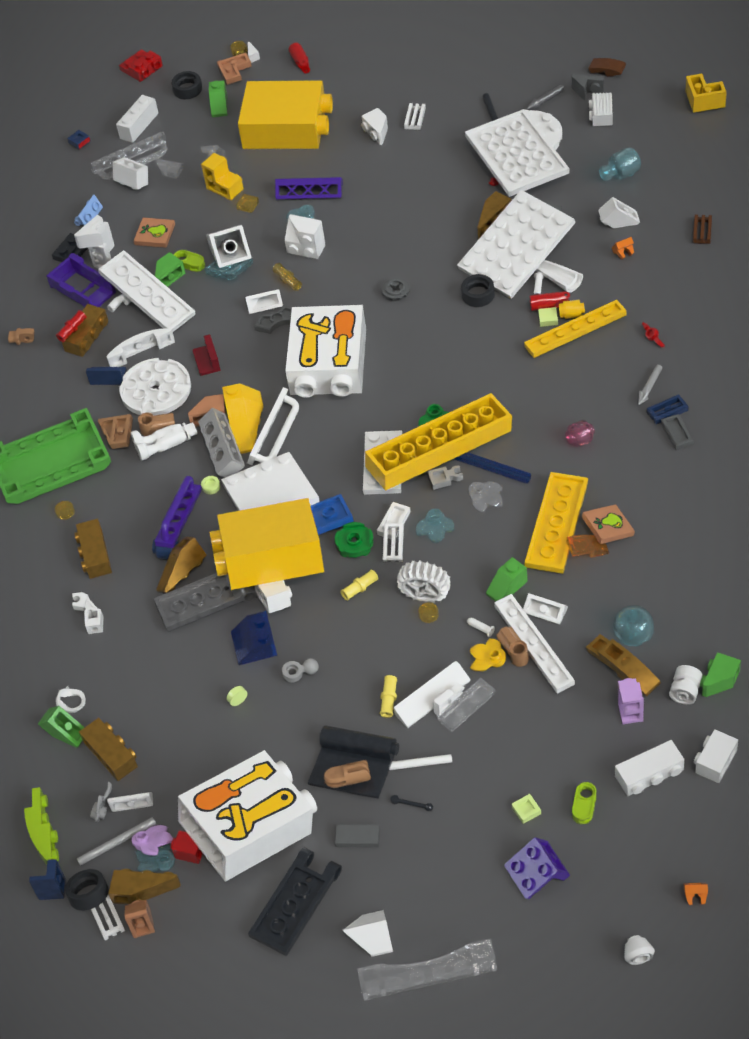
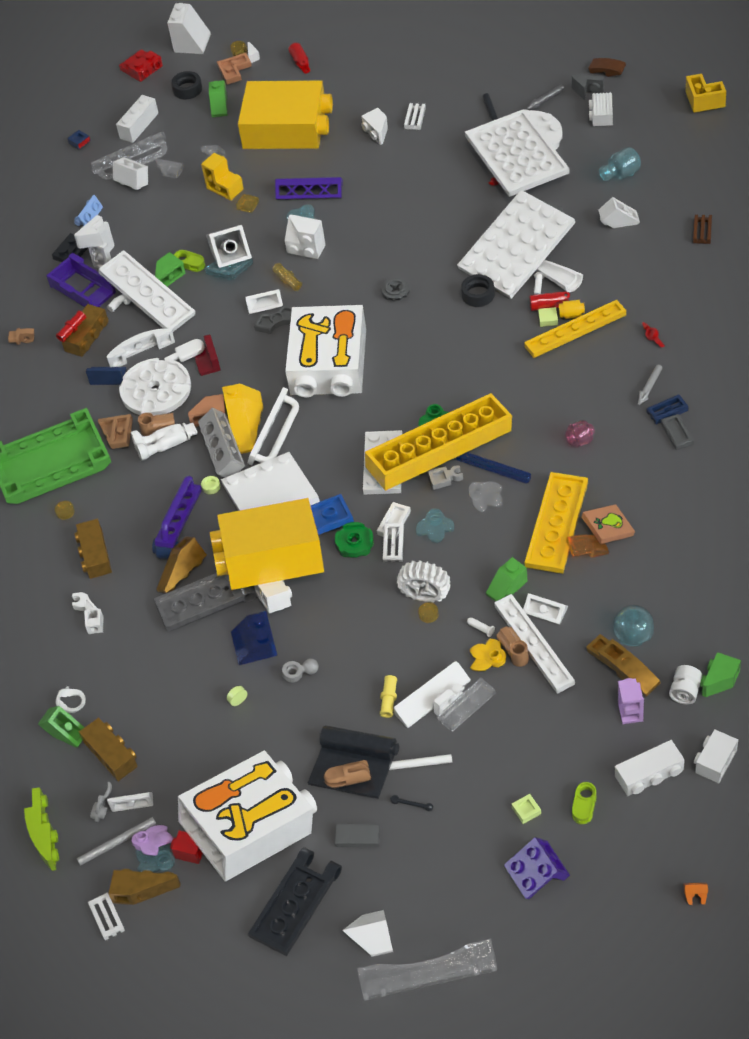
(51, 885): dark blue panel -> none
(91, 899): black tyre -> none
(139, 918): nougat slope -> none
(154, 232): nougat tile -> none
(187, 30): none -> white slope
(187, 350): none -> white piece
(359, 585): light yellow pin -> none
(491, 210): pearl gold slope -> none
(626, 244): orange tile -> none
(638, 950): white cone -> none

